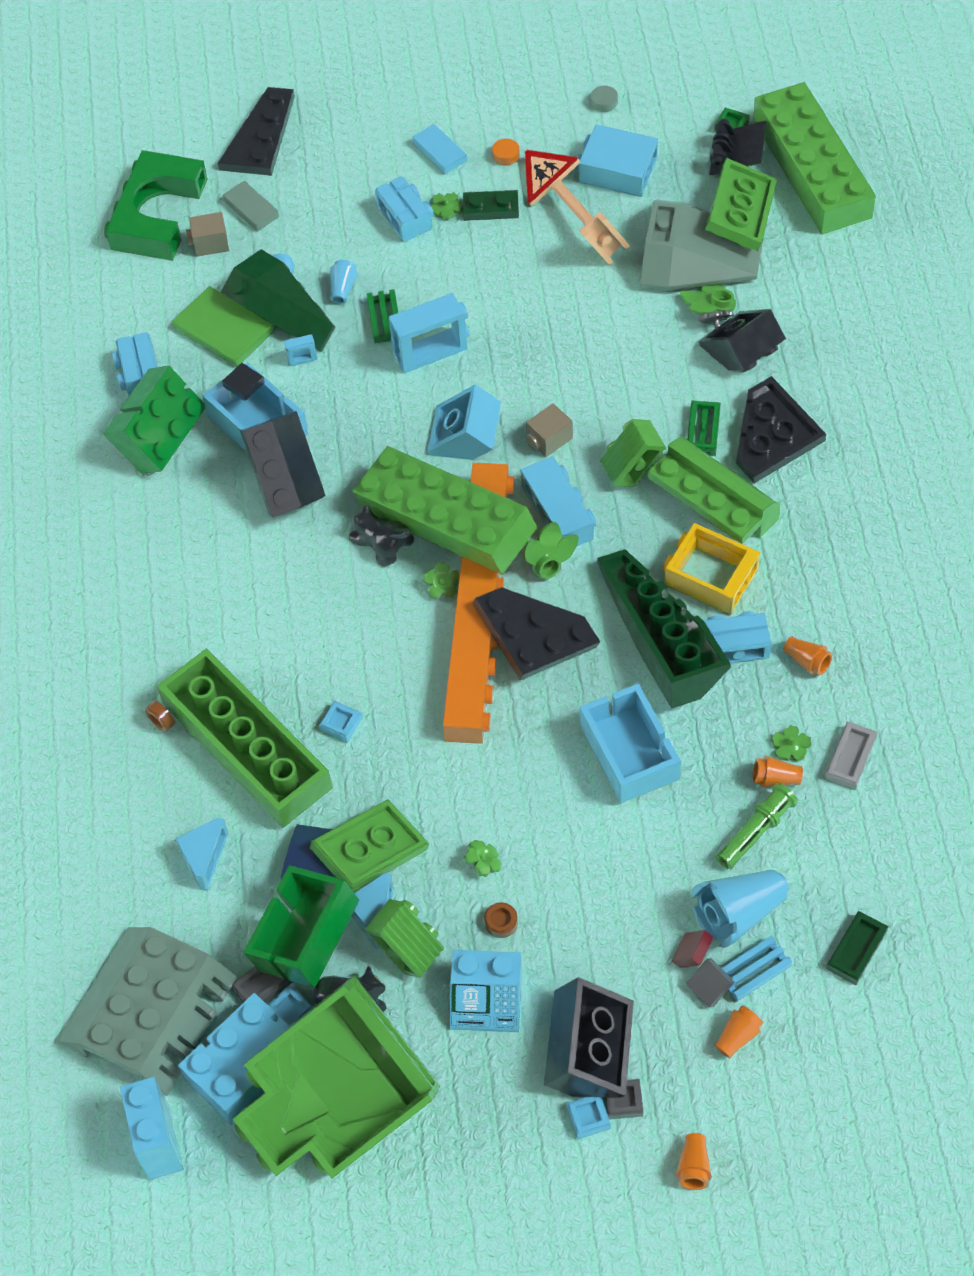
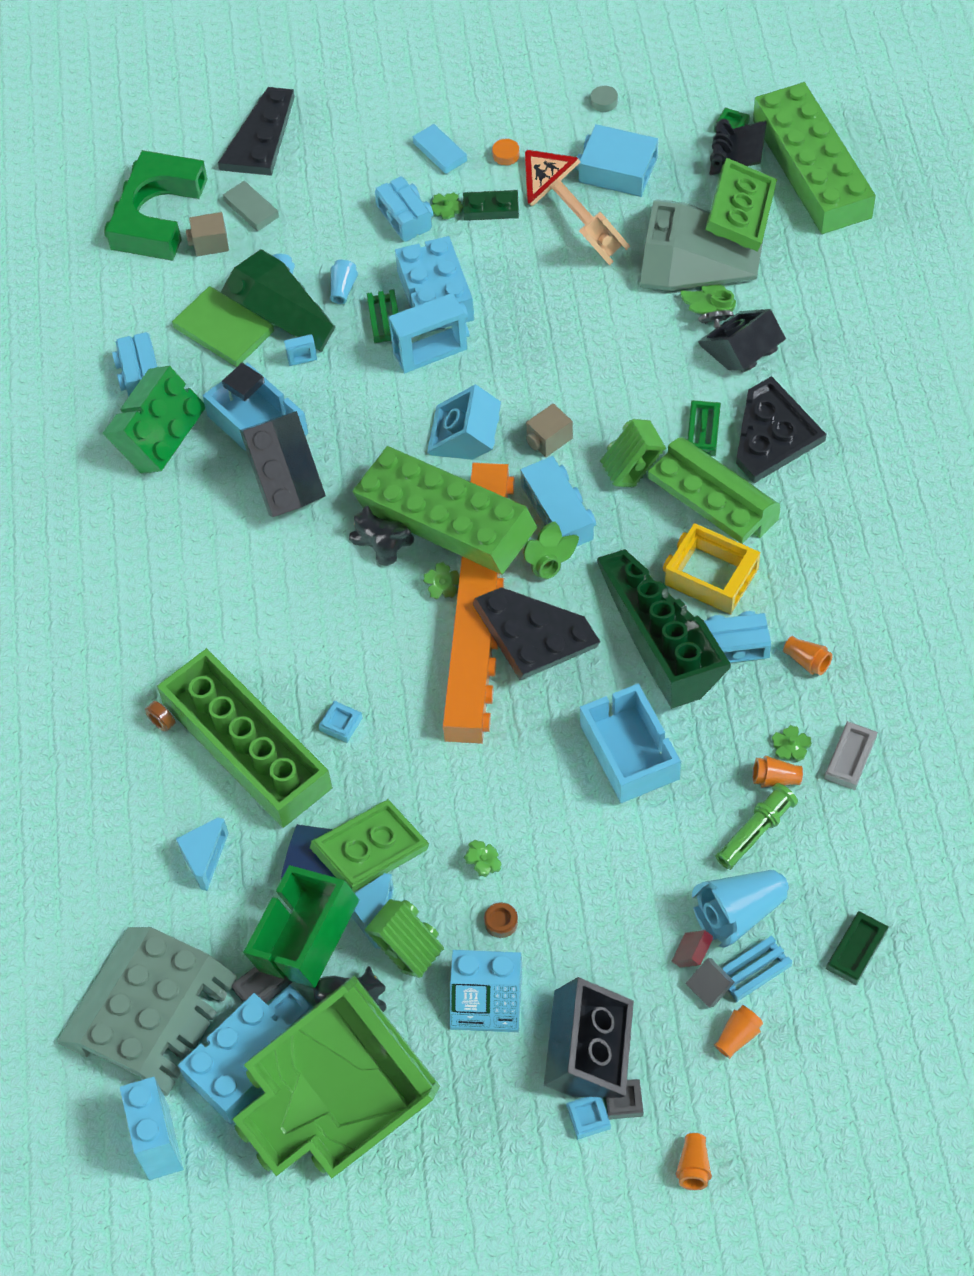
(432, 273): none -> medium azure piece

